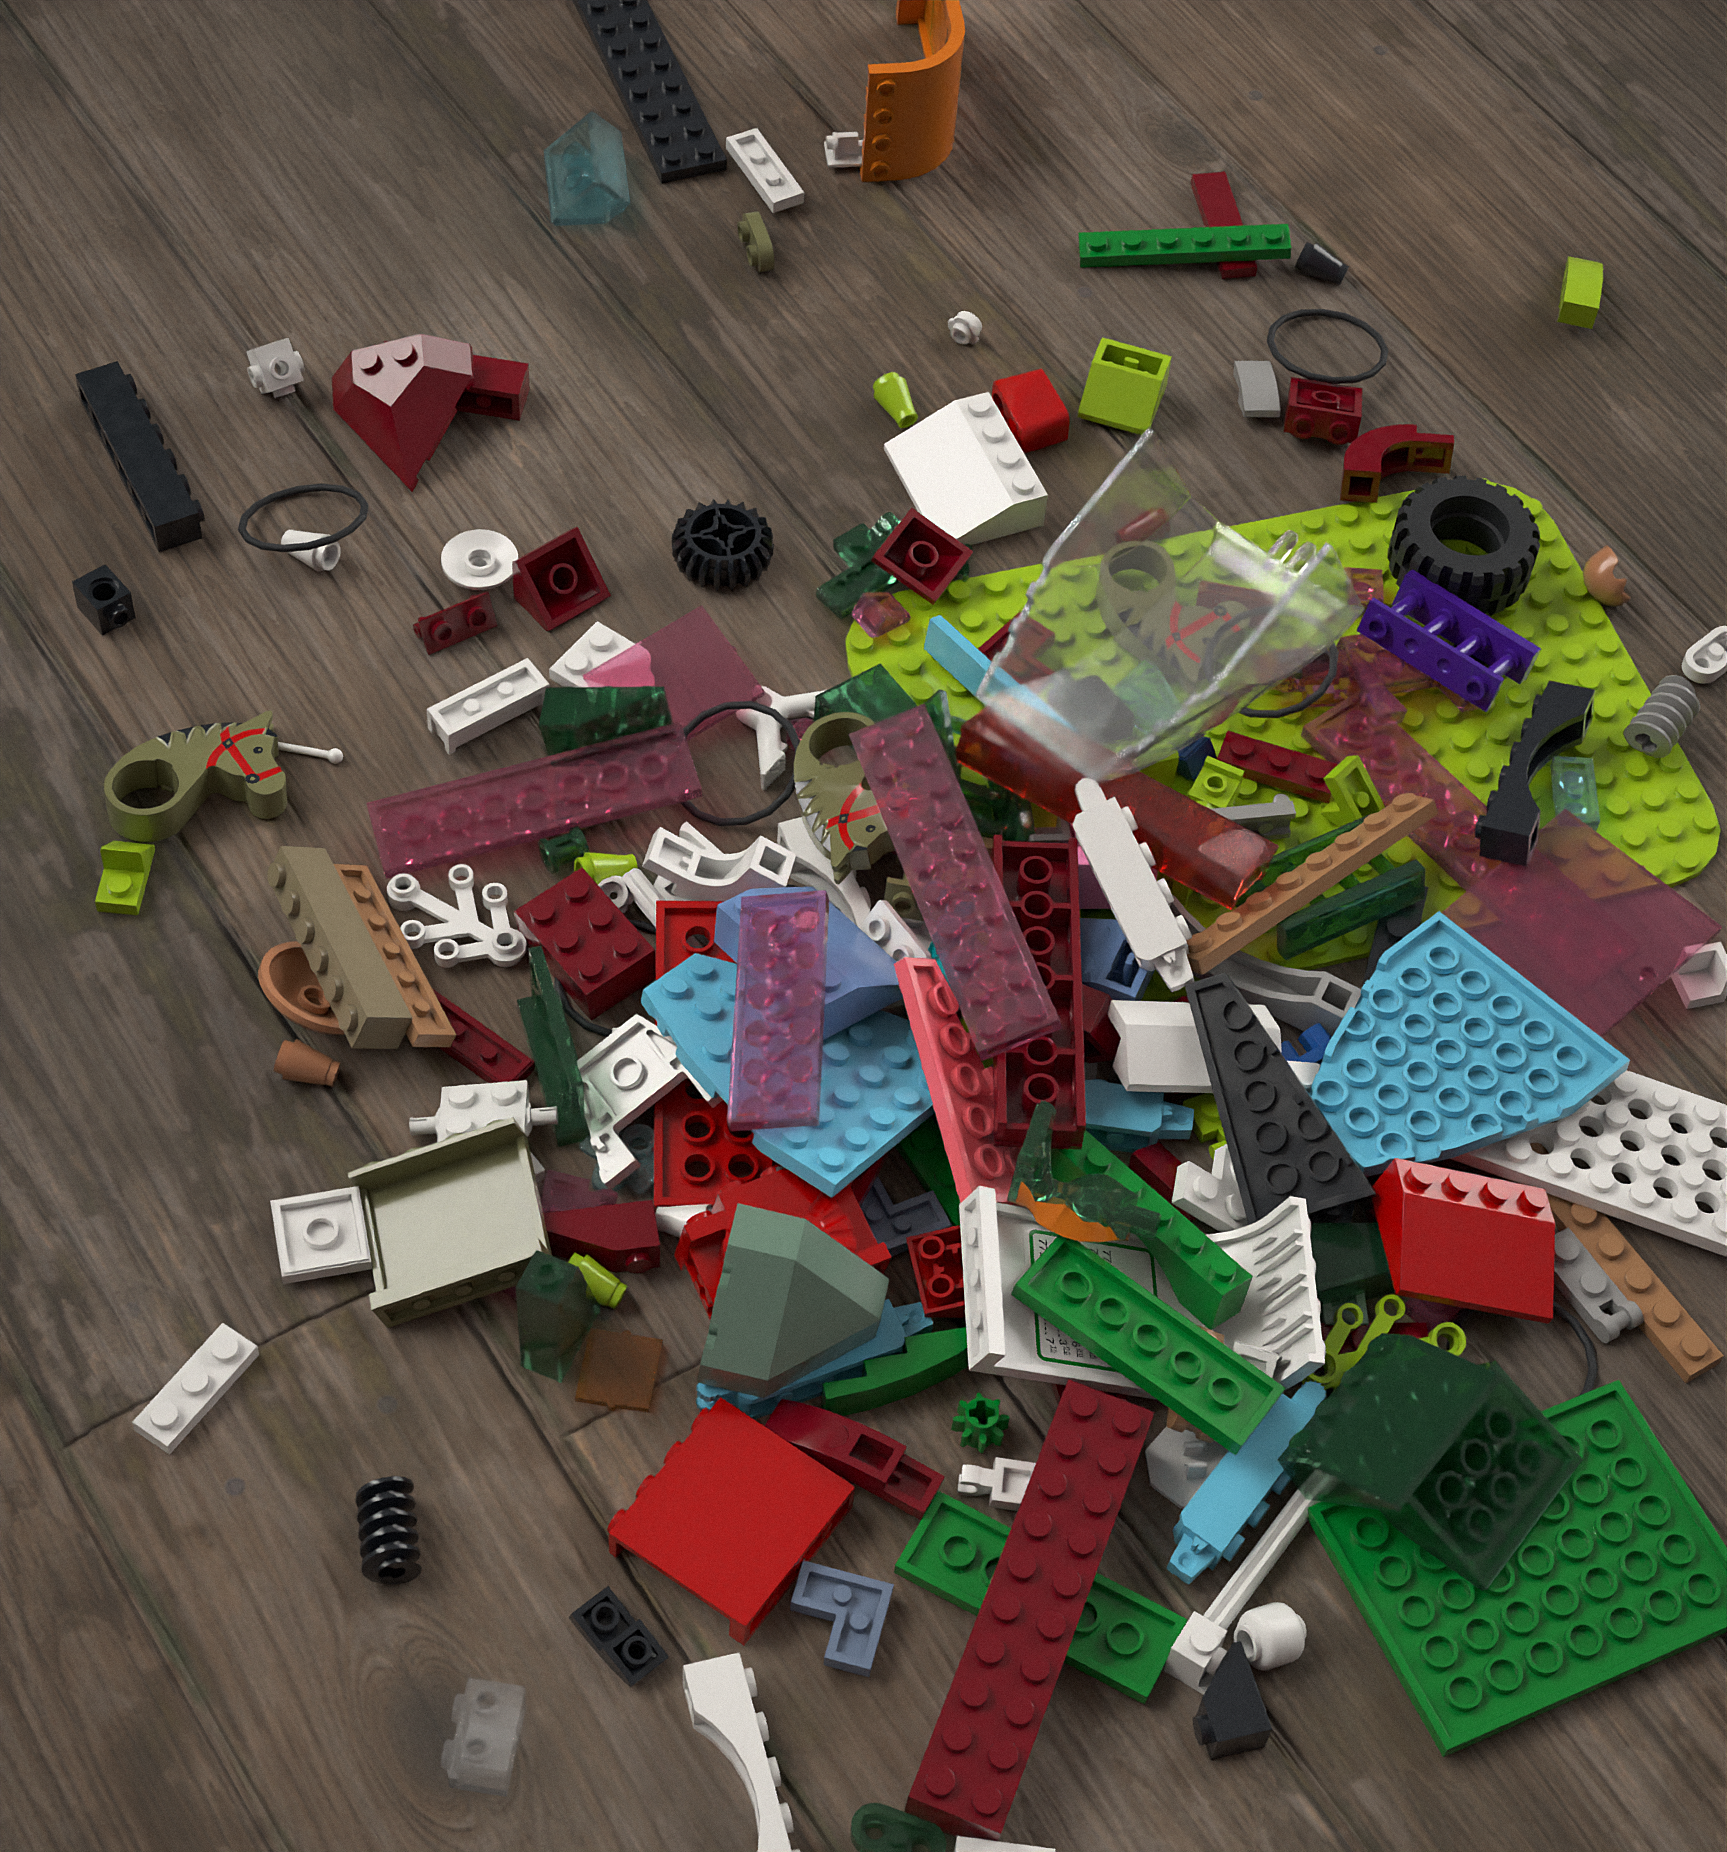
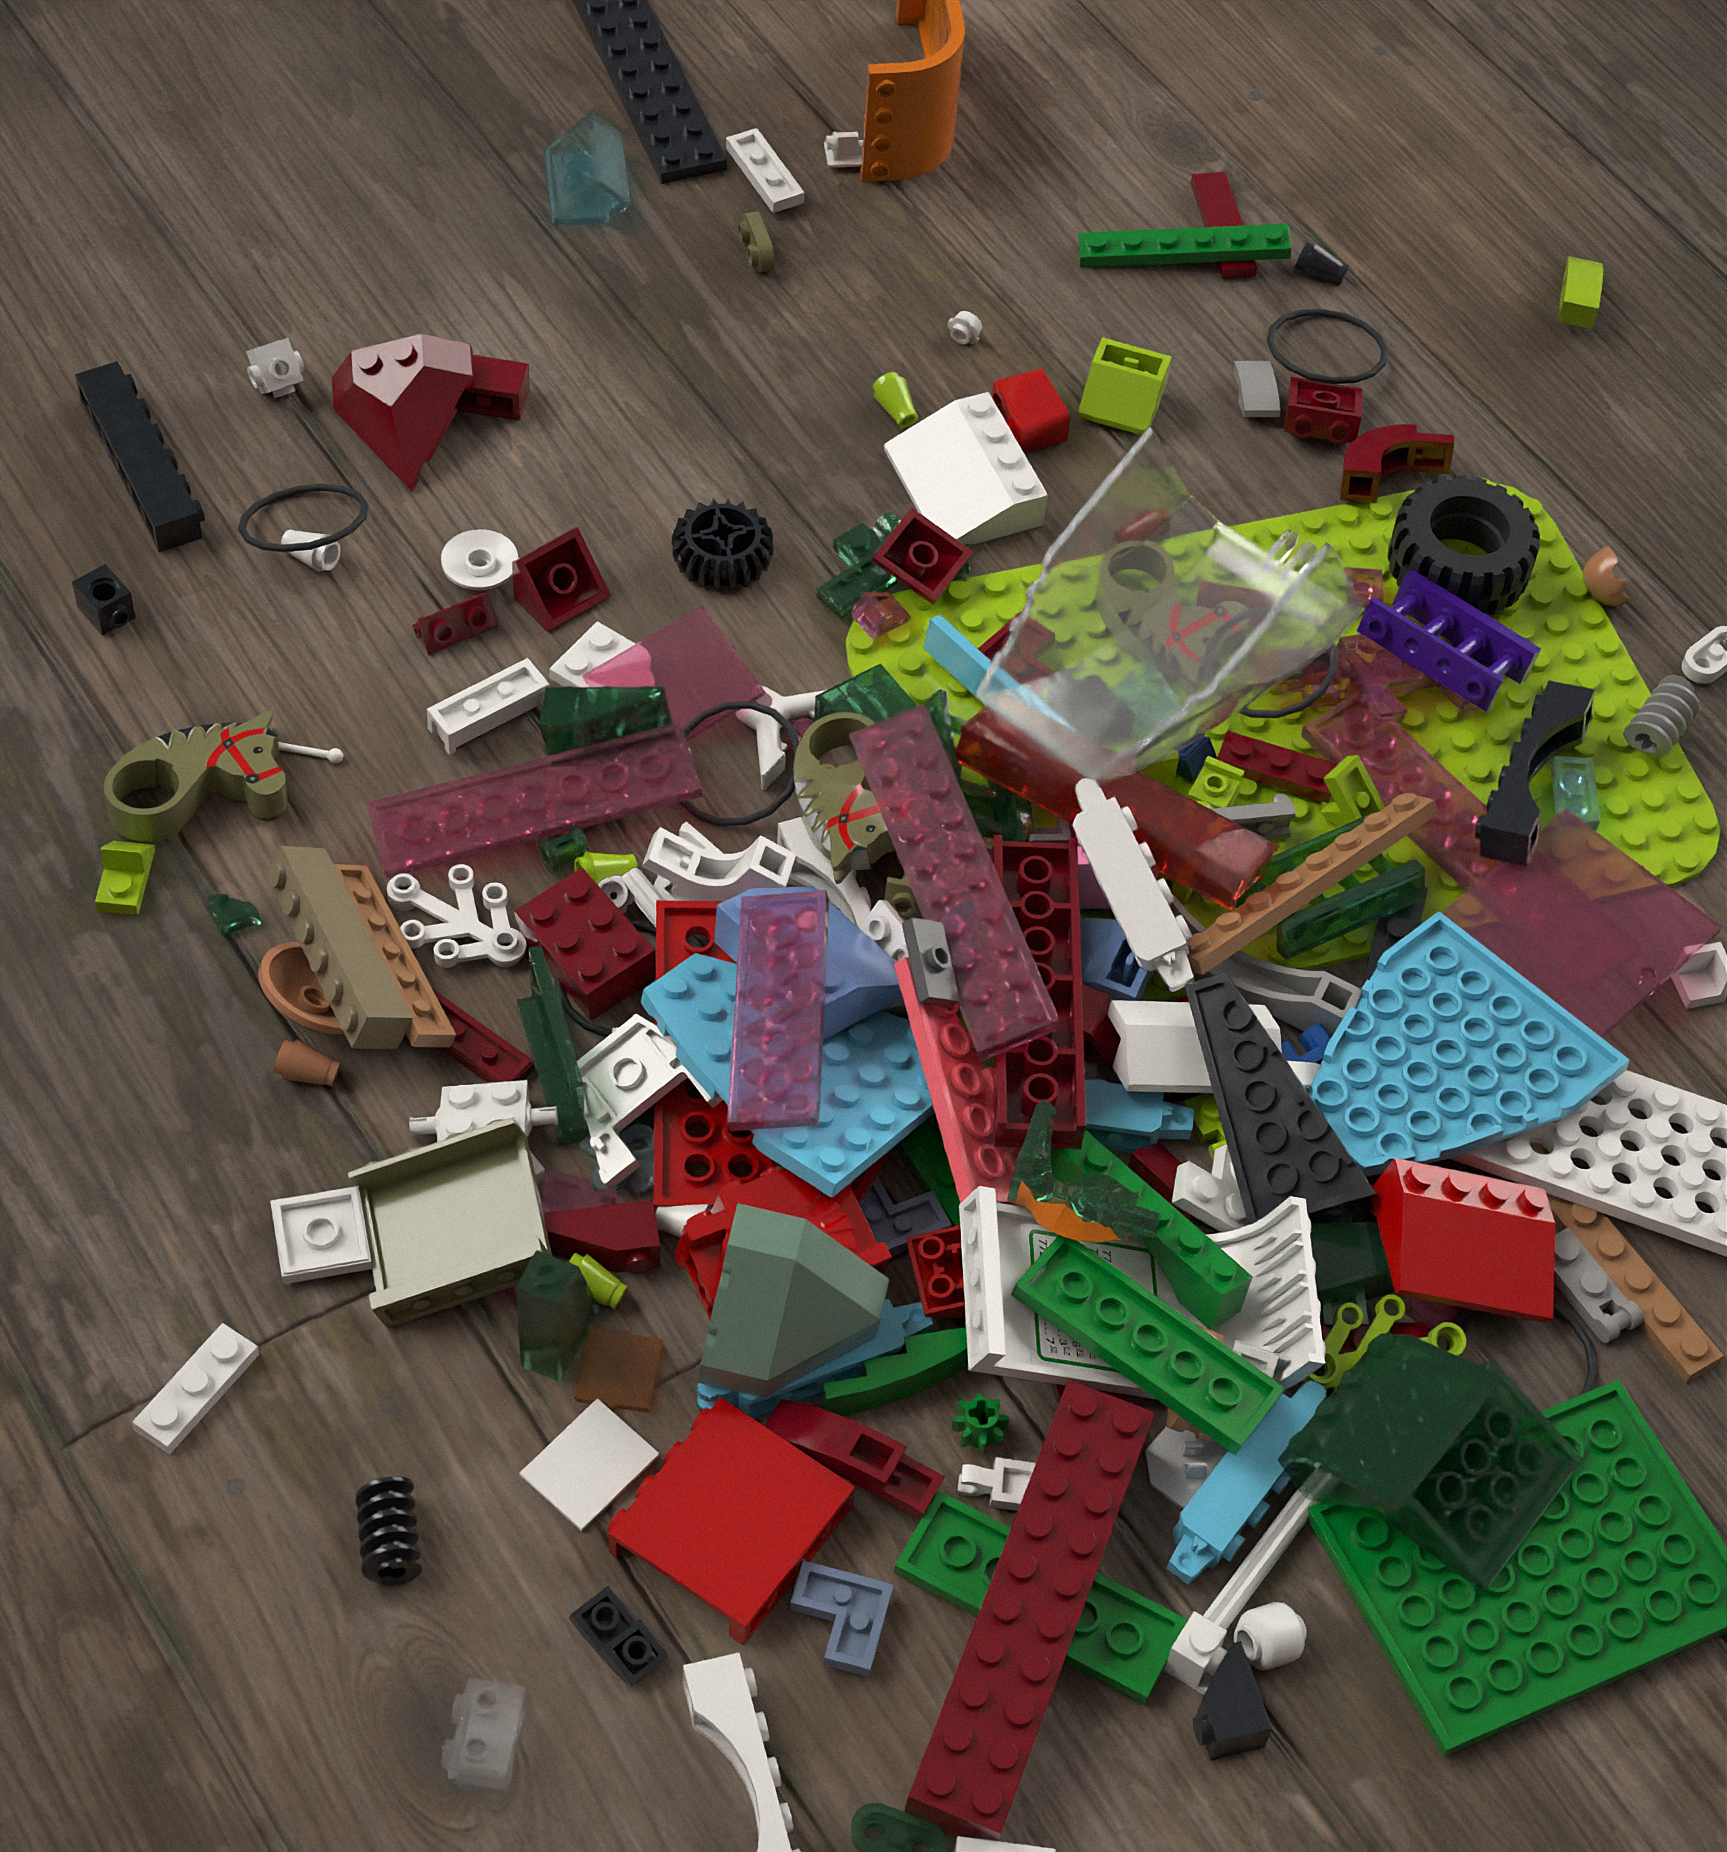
(232, 913): none -> clear green tile
(589, 1465): none -> white piece
(930, 962): none -> dark grey plate

